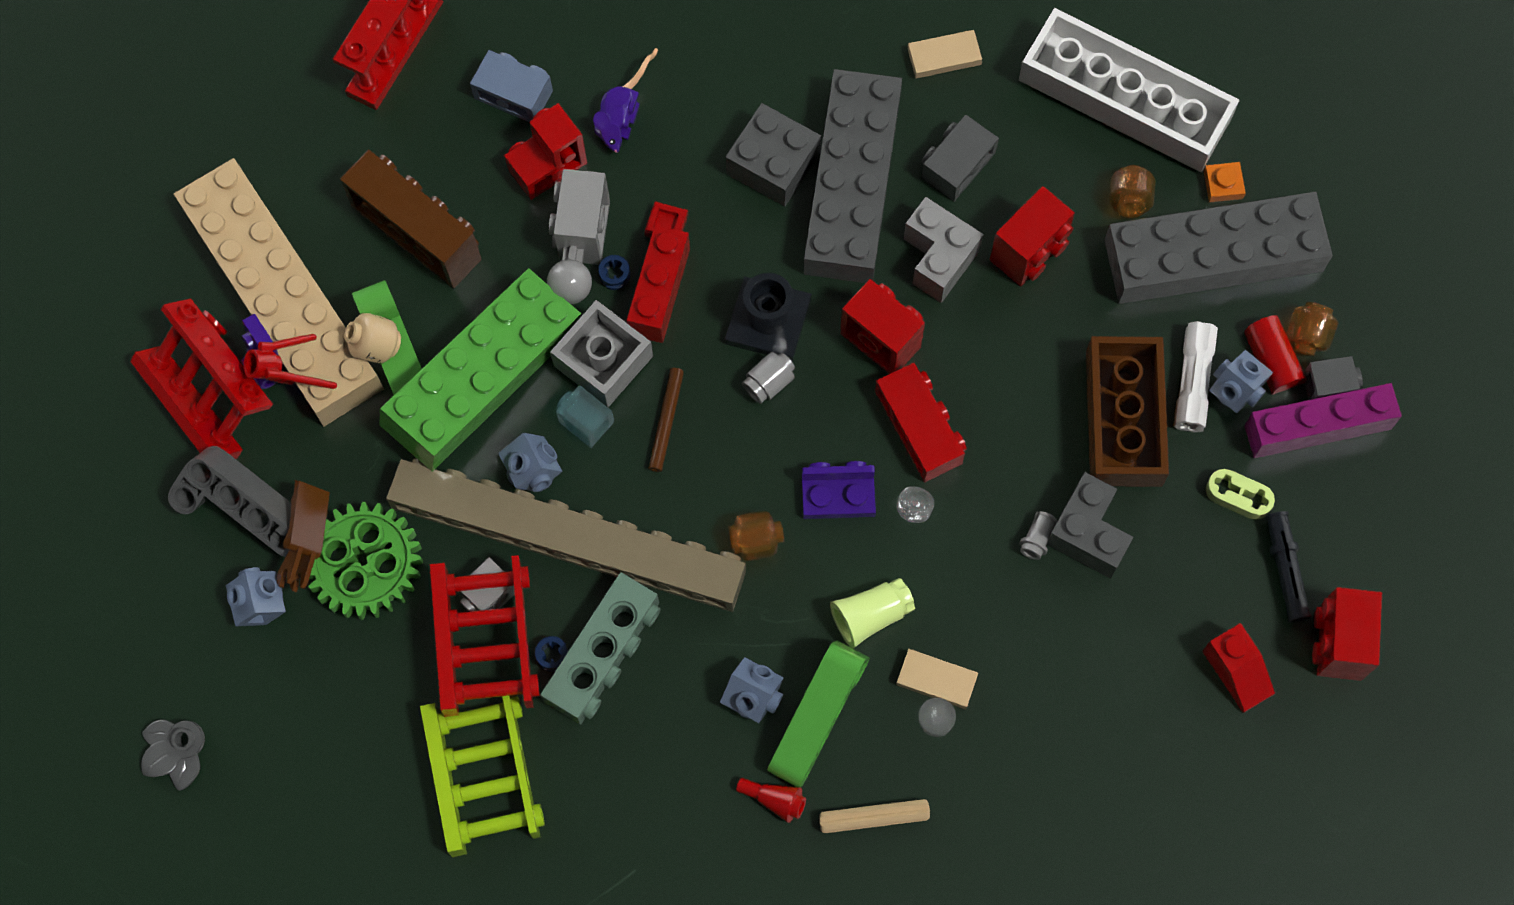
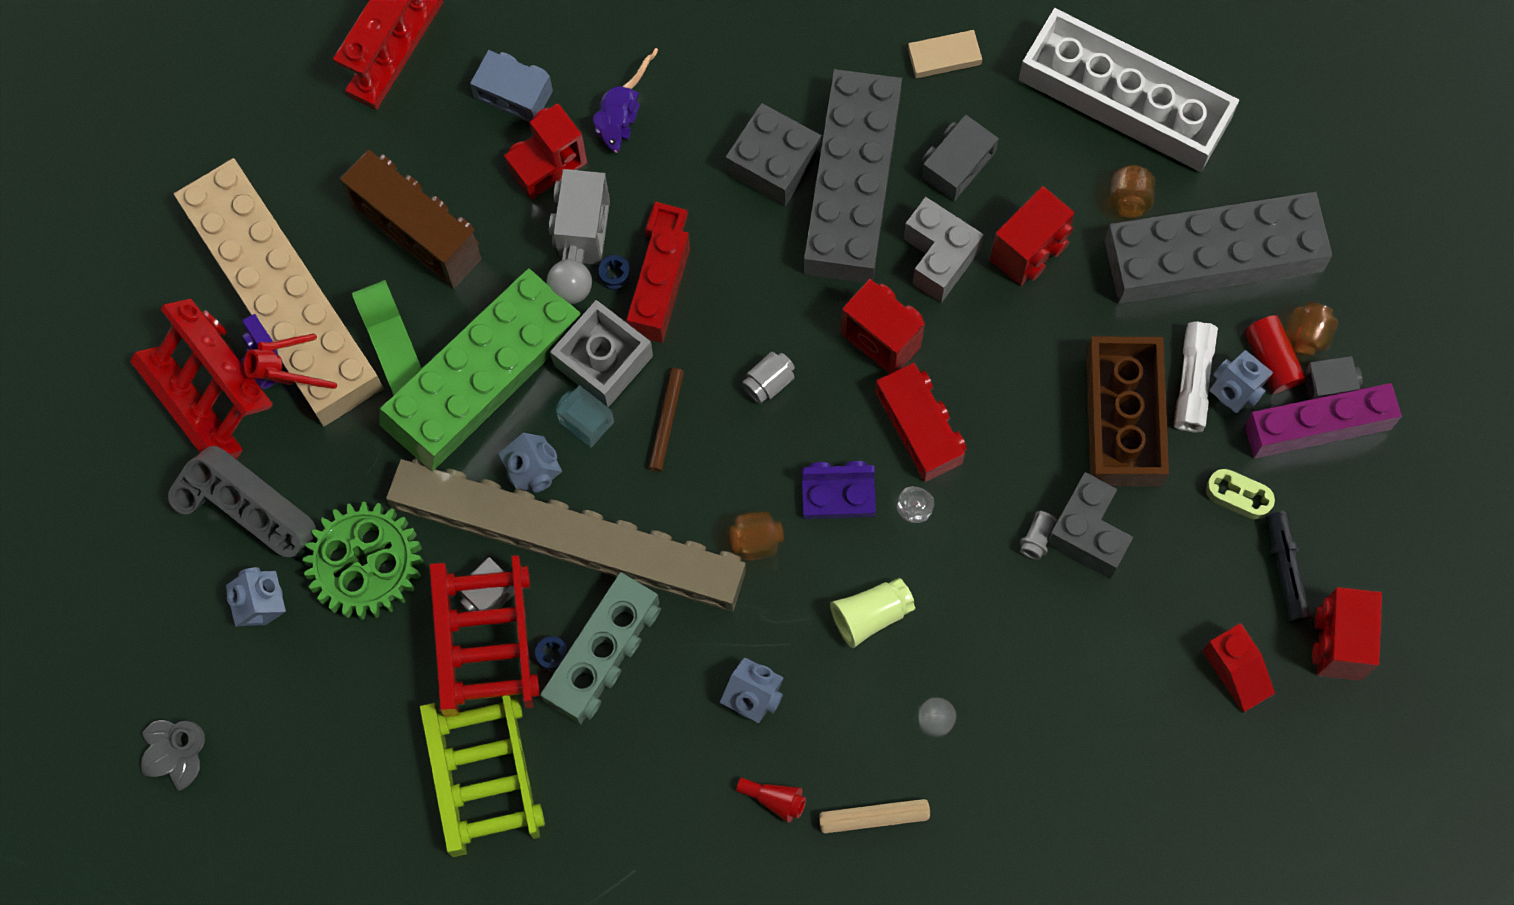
(304, 534): reddish brown arm -> none
(372, 338): tan head -> none
(768, 316): black plant -> none
(817, 713): bright green beam -> none
(937, 678): tan tile -> none
(1224, 182): orange plate -> none

